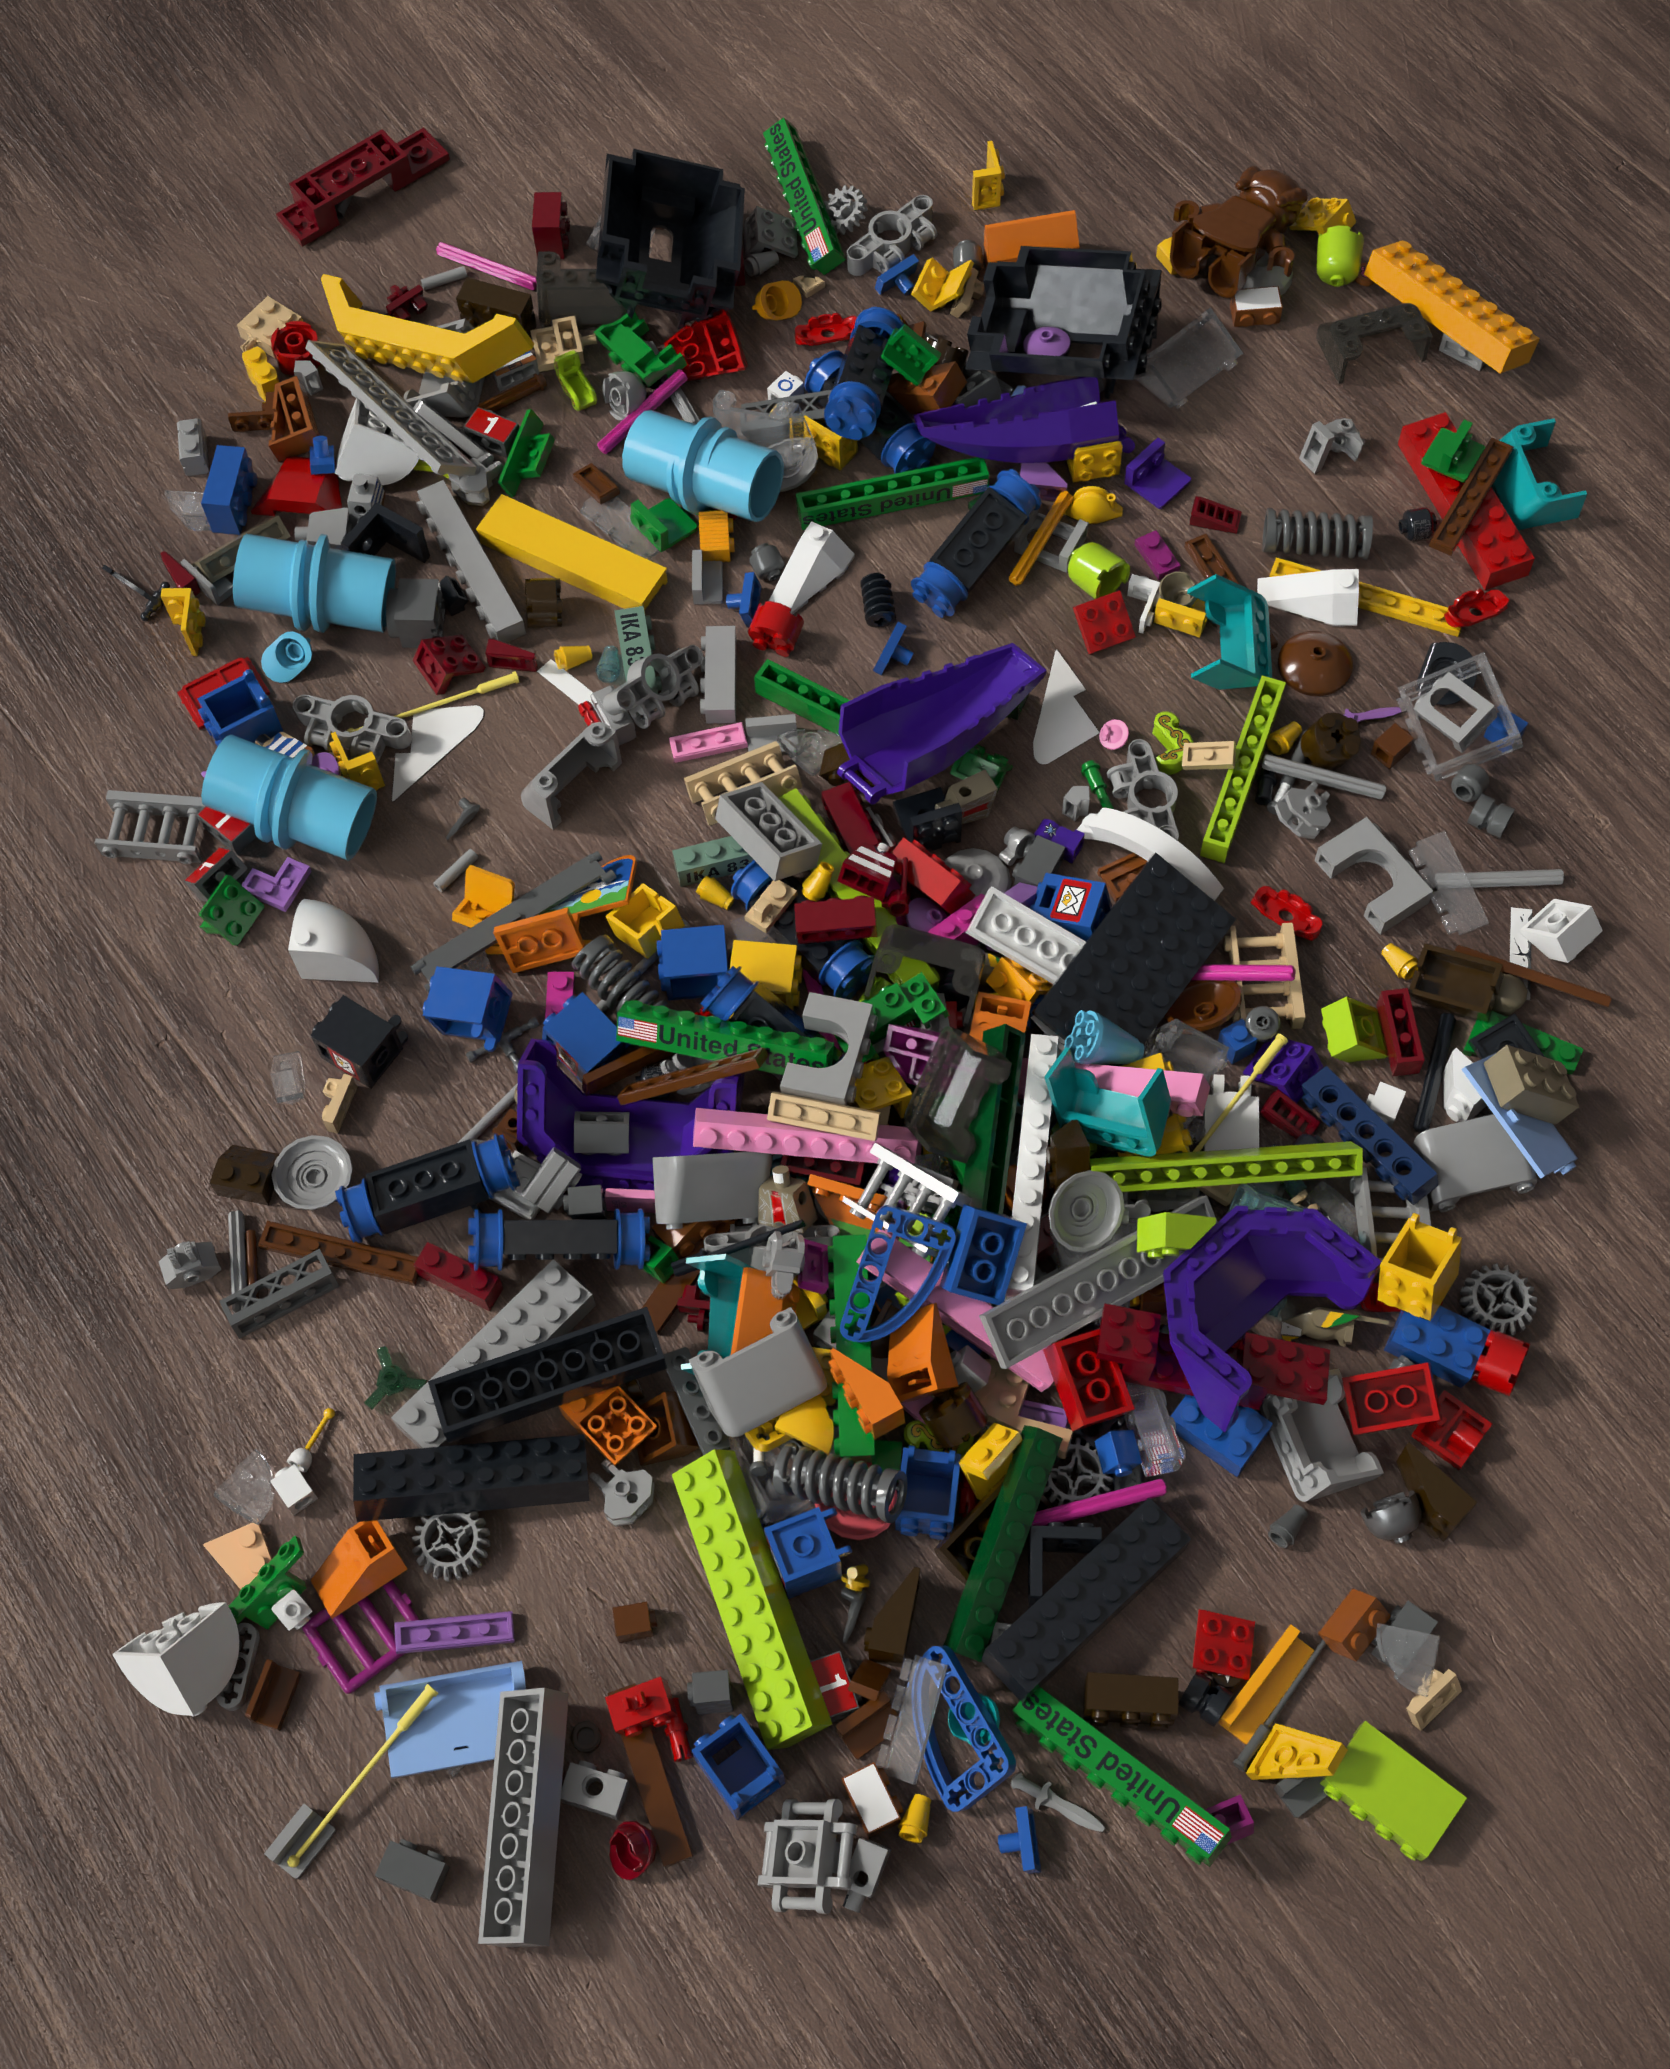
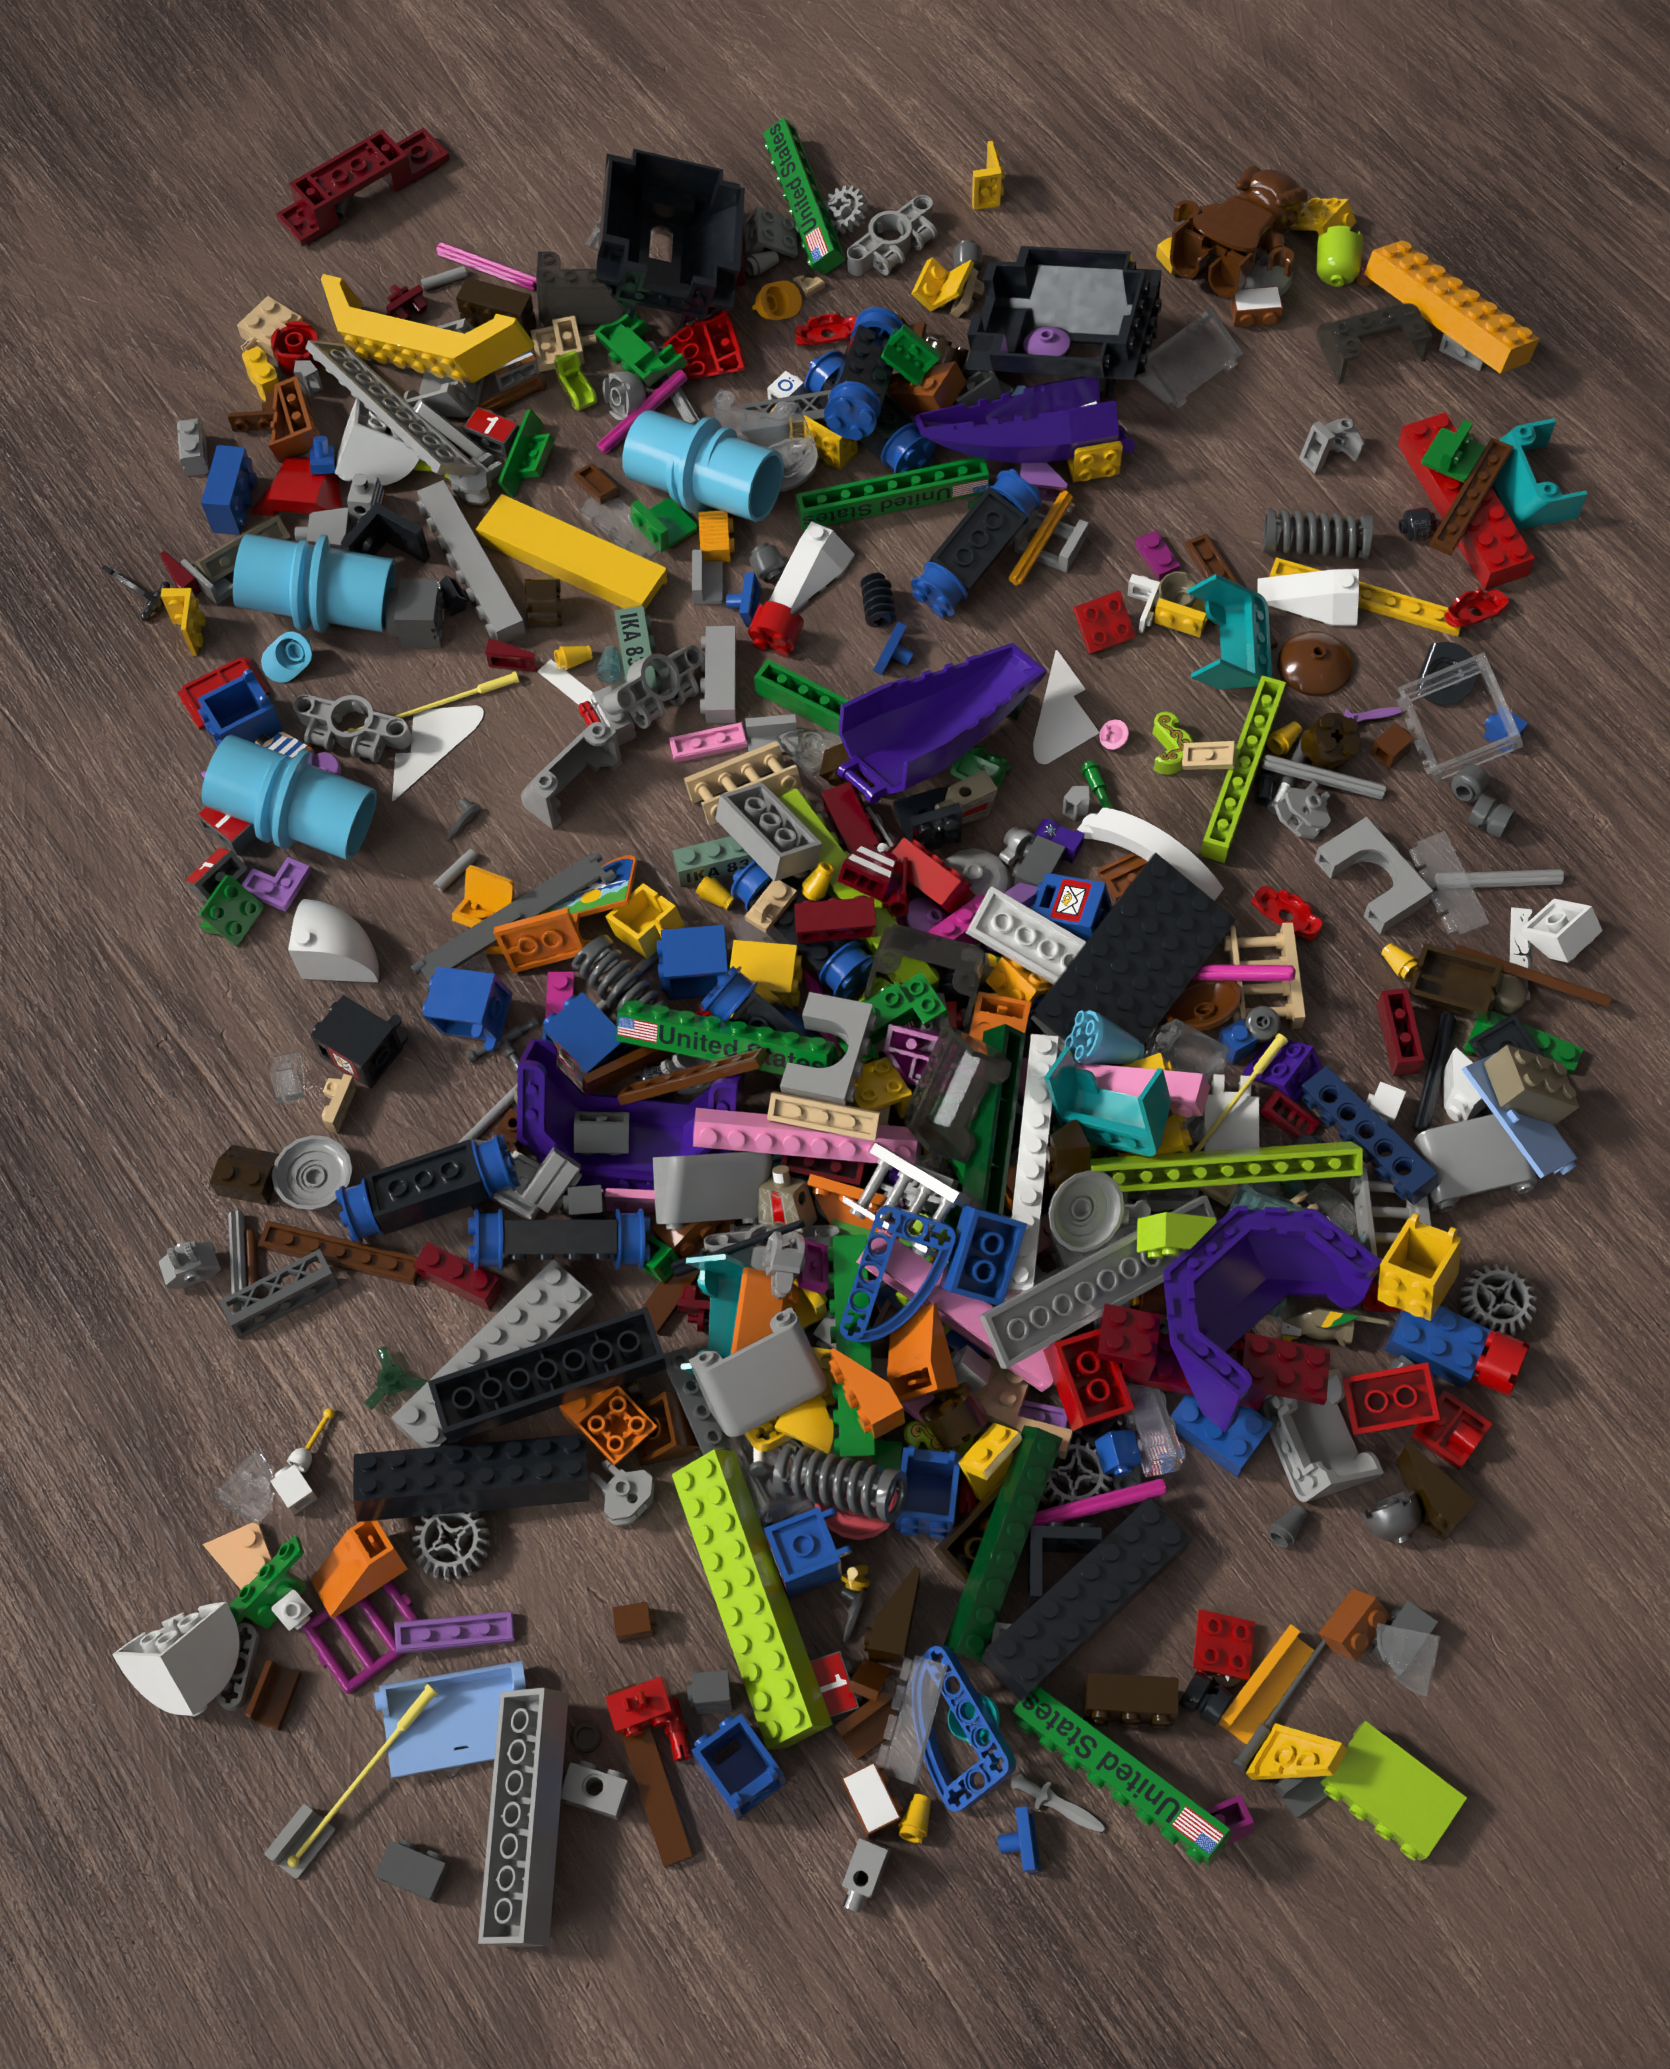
(147, 805): light grey fence -> none
(188, 509): clear slope -> none
(360, 769): yellow bracket -> none
(446, 657): dark red bracket -> none
(550, 223): dark red brick -> none
(632, 1849): dark red piece -> none
(807, 1855): light grey brick -> none
(898, 276): blue tile -> none
(1054, 230): orange slope -> none
(1094, 505): yellow hat -> none
(1097, 570): lime cylinder -> none
(1142, 774): light grey piece -> none
(1154, 476): dark purple bracket -> none
(1204, 520): dark red slope -> none
(1353, 1031): lime slope -> none
(1442, 1691): tan hinge -> none
(1472, 728): light grey panel -> none

